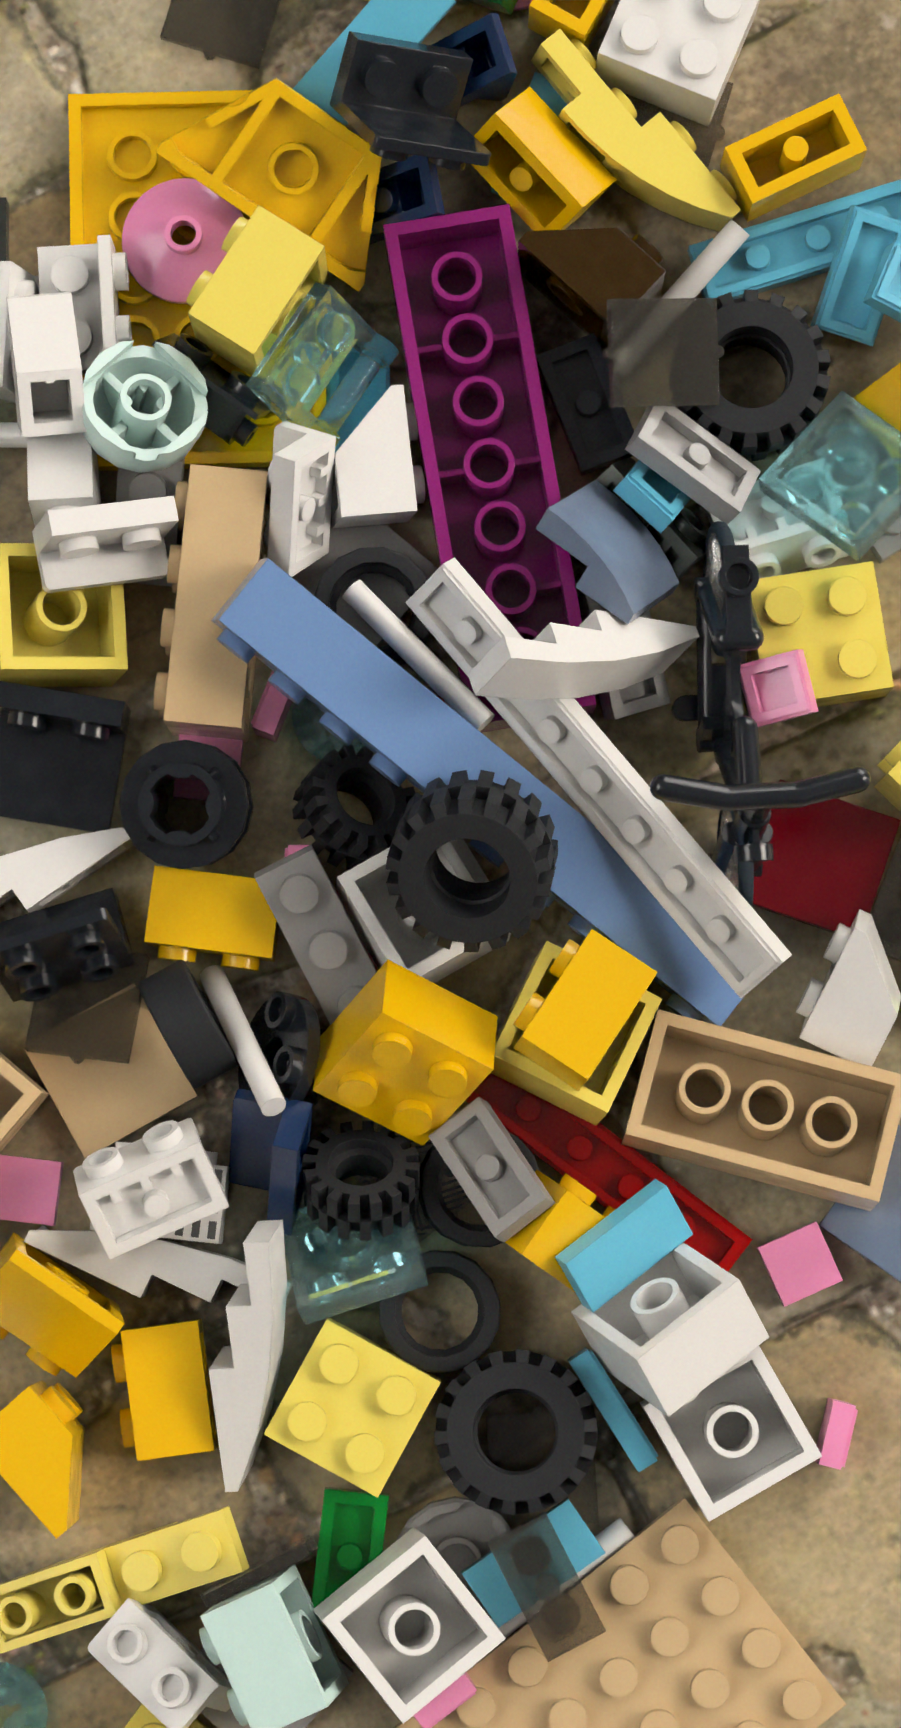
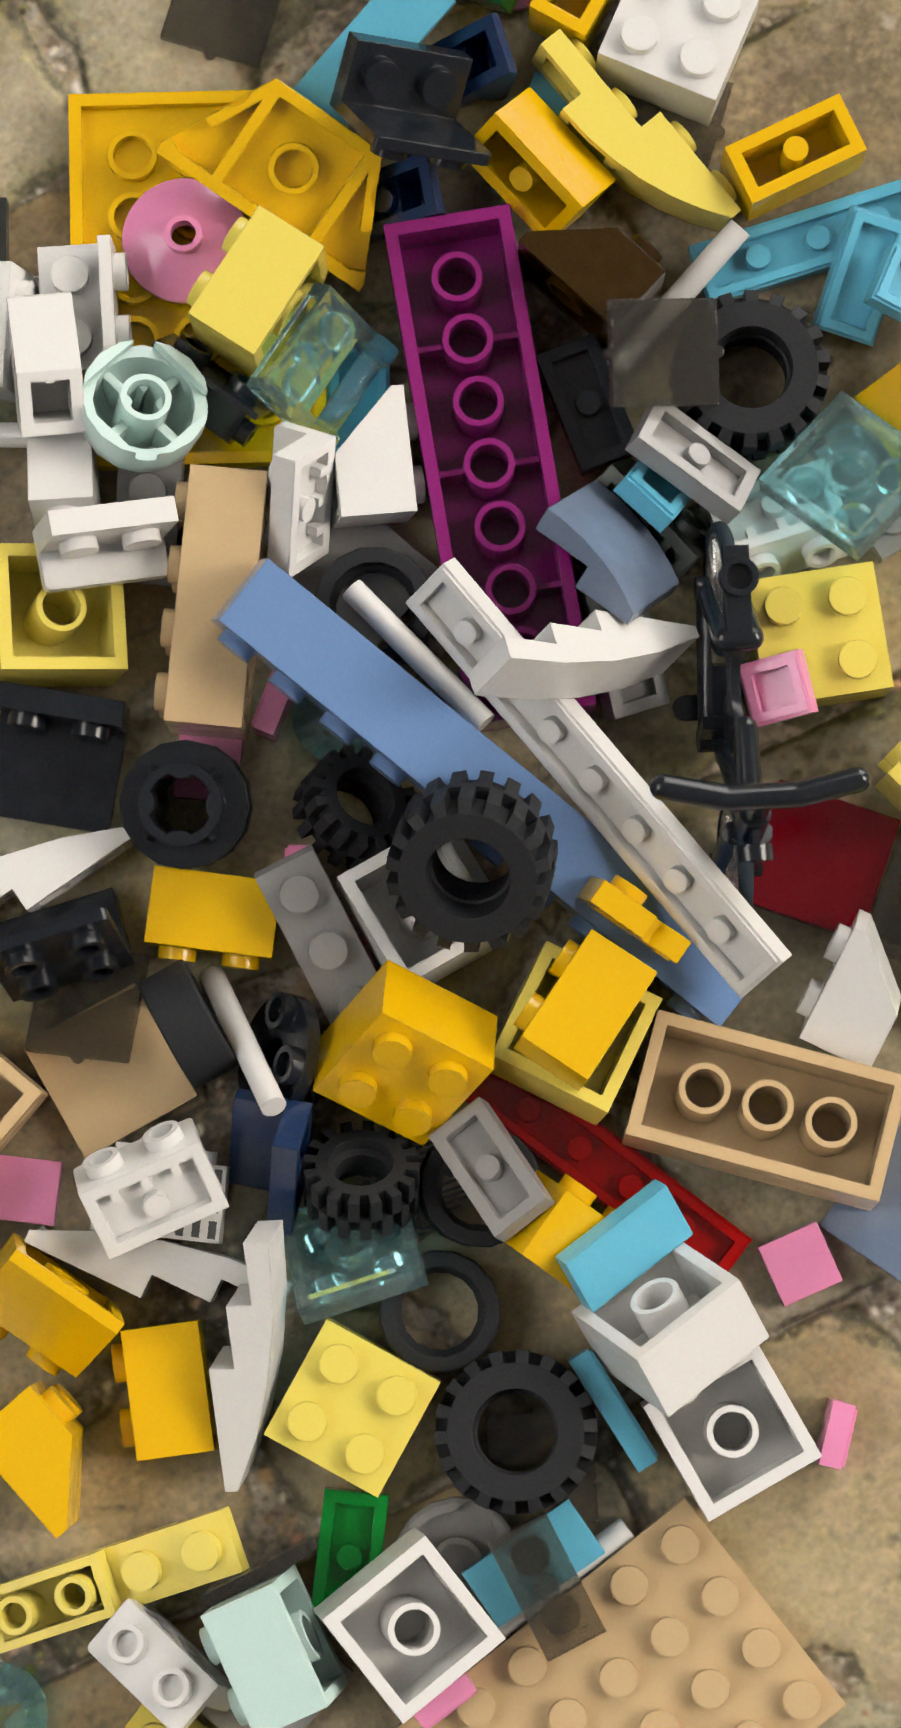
(622, 906): none -> yellow plate

